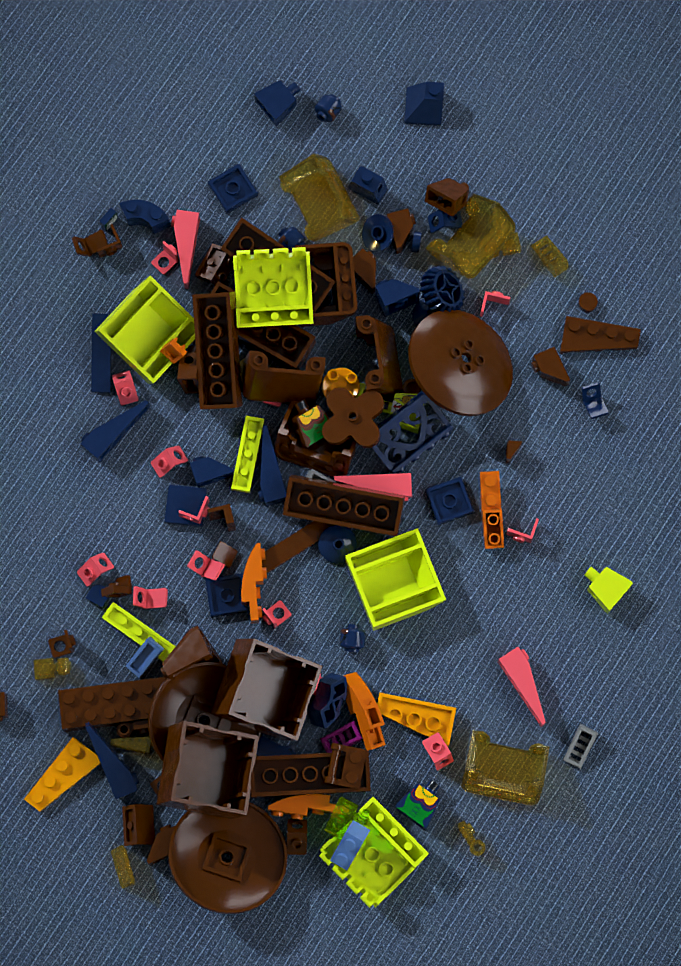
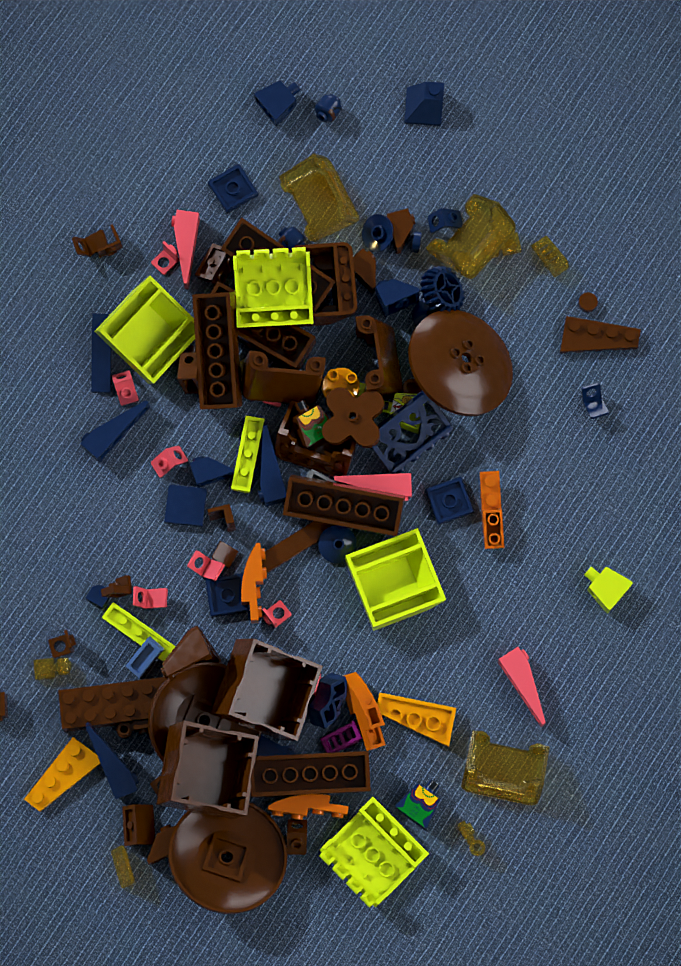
(93, 569): coral bracket -> none
(108, 219): dark blue tile -> none
(137, 744): clear yellow slope -> none
(145, 214): dark blue brick -> none
(173, 350): orange tile -> none
(202, 513): coral bracket -> none
(343, 815): clear neon green plate -> none
(350, 845): medium blue brick -> none
(352, 638): dark blue head -> none
(352, 766): reddish brown plate -> none
(367, 184): dark blue torso -> none
(438, 751): coral bracket -> none
(447, 195): reddish brown torso -> none
(495, 296): coral bracket -> none
(511, 449): reddish brown slope -> none
(521, 537): coral bracket -> none
(550, 367): reddish brown slope -> none
(582, 728): light grey slope -> none

